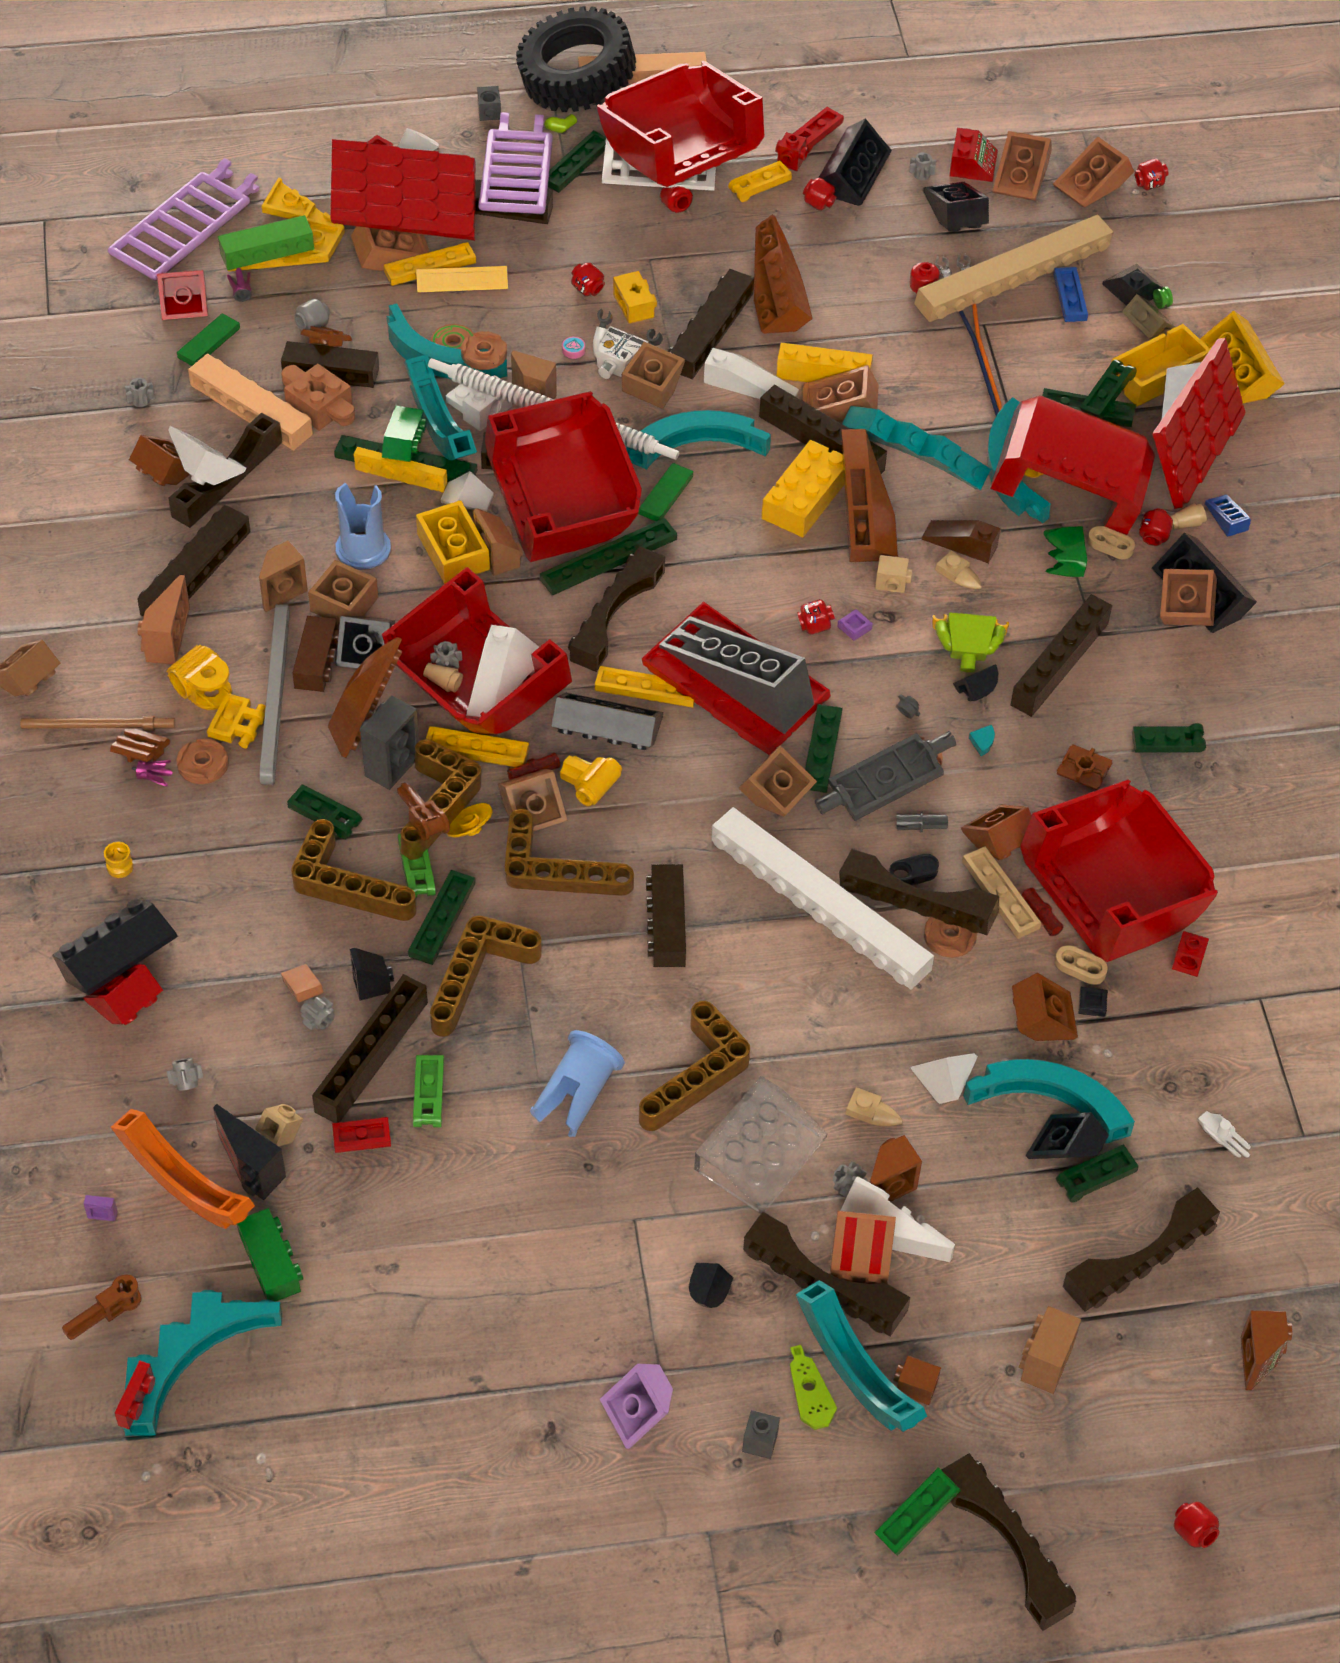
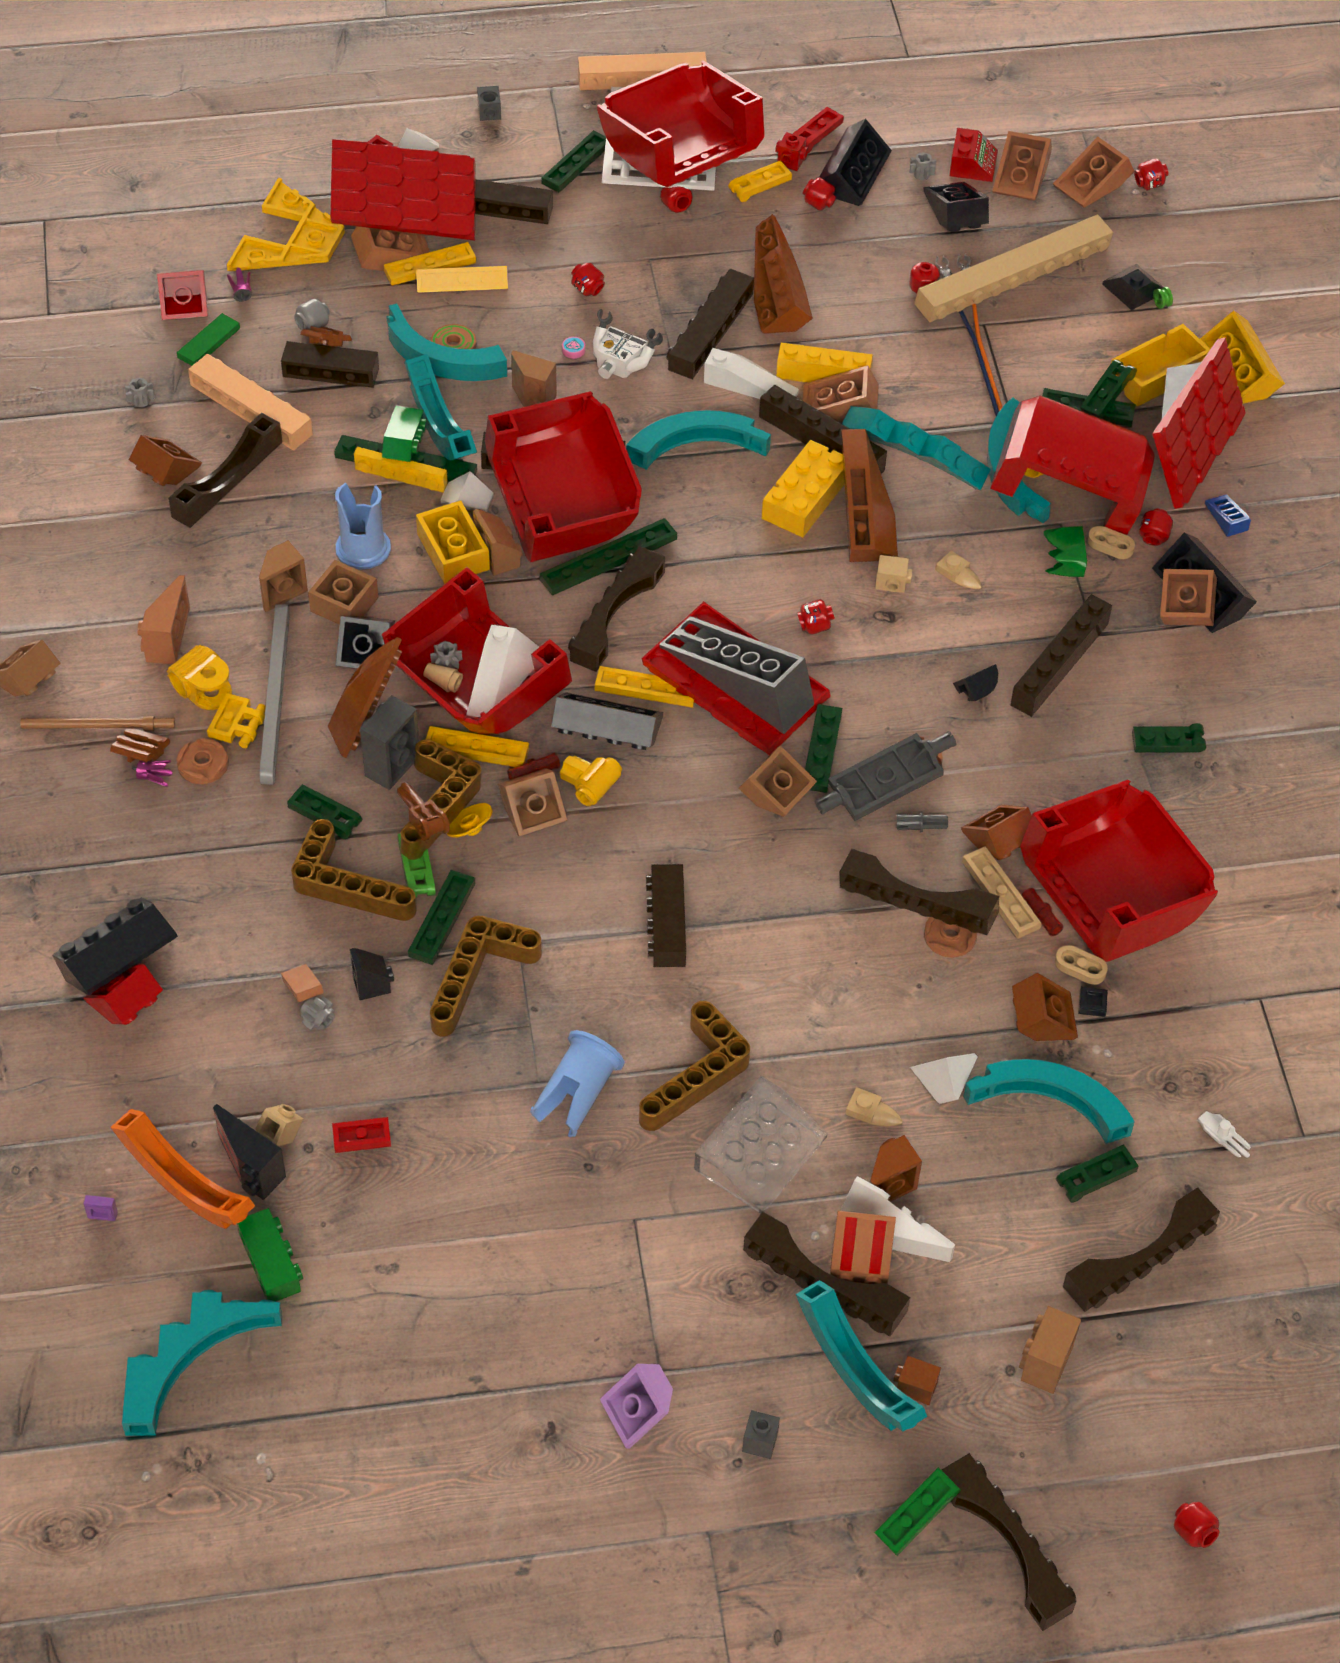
(109, 1305): dark orange connector -> none
(118, 859): yellow wheel -> none
(131, 1403): red plate -> none
(185, 1074): light grey gear -> none
(201, 555): dark brown brick -> none
(203, 461): white wedge -> none
(213, 179): lavender bar -> none
(266, 242): bright green brick -> none
(316, 654): reddish brown brick -> none
(318, 395): nougat brick -> none
(370, 1049): dark brown brick -> none
(428, 1090): bright green plate -> none
(476, 405): white brick -> none
(484, 360): nougat tile -> none
(525, 397): white hose -> none
(543, 172): lavender bar -> none
(558, 867): pearl gold beam -> none
(560, 125): lime arm -> none
(583, 84): black tyre -> none
(634, 297): yellow brick -> none
(652, 375): medium nougat slope -> none
(665, 492): green tile -> none
(709, 1284): black brick -> none
(811, 1399): lime piece -> none
(822, 898): white brick -> none
(845, 1176): light grey gear -> none
(855, 625): medium lavender tile -> none
(908, 706): dark grey plate -> none
(919, 868): black piece -> none
(965, 537): reddish brown slope -> none
(969, 637): lime torso -> none
(982, 739): teal tile -> none
(1069, 1137): black slope -> none
(1070, 294): blue plate -> none
(1094, 764): dark orange piece -> none
(1146, 317): dark tan panel -> none
(1189, 517): tan cone -> none
(1190, 953): red brick -> none
(1263, 1344): dark orange slope -> none

